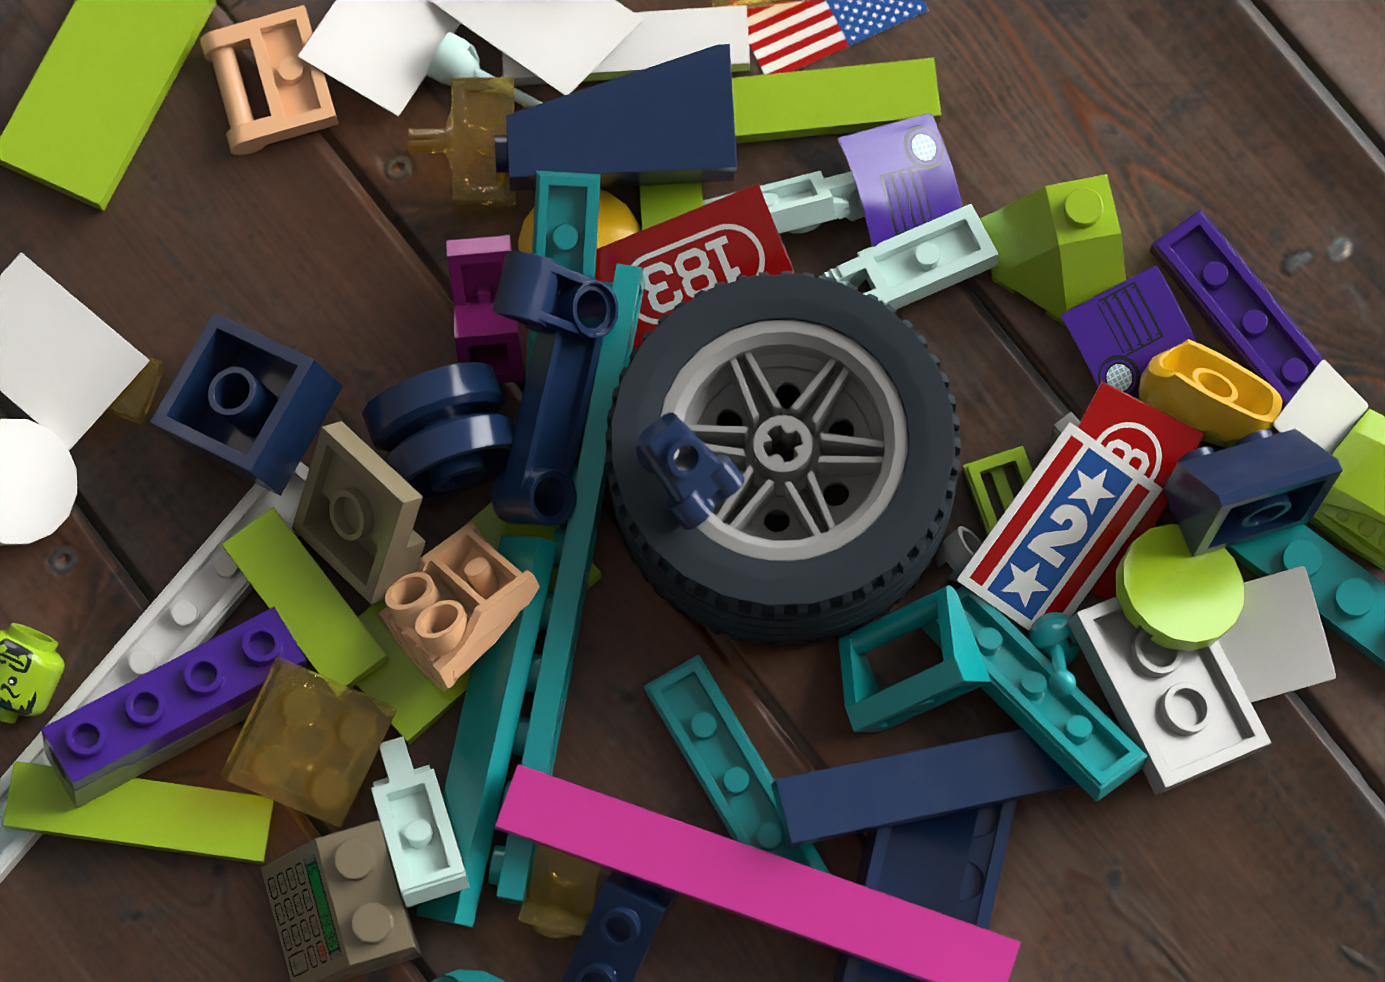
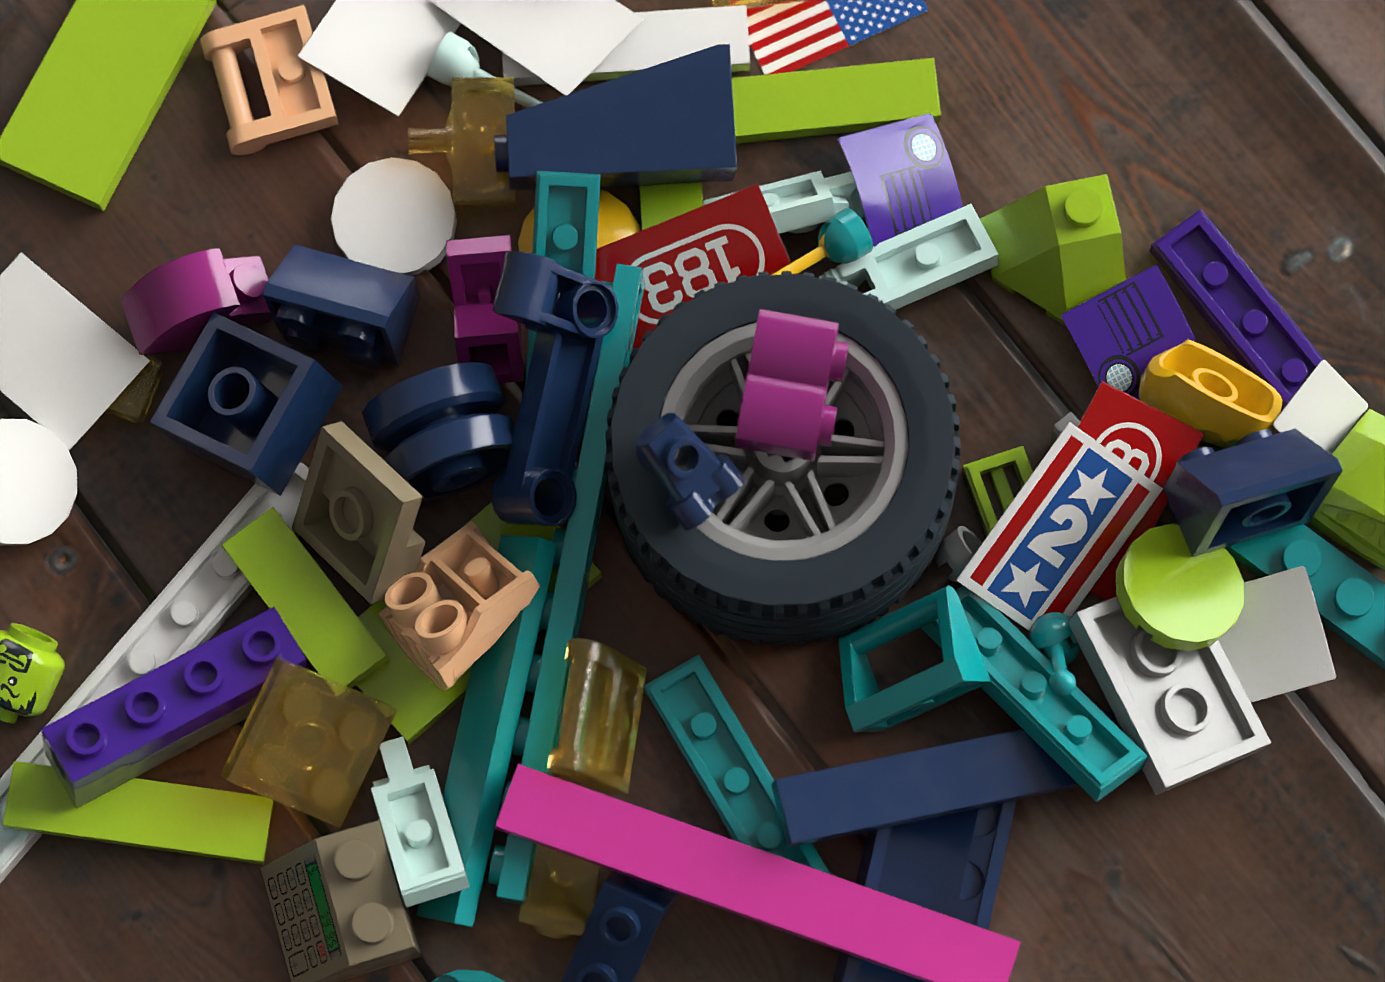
(178, 298): none -> magenta brick
(342, 305): none -> dark blue slope
(394, 216): none -> white tile
(599, 717): none -> clear yellow plate
(789, 384): none -> magenta brick
(840, 239): none -> teal hinge

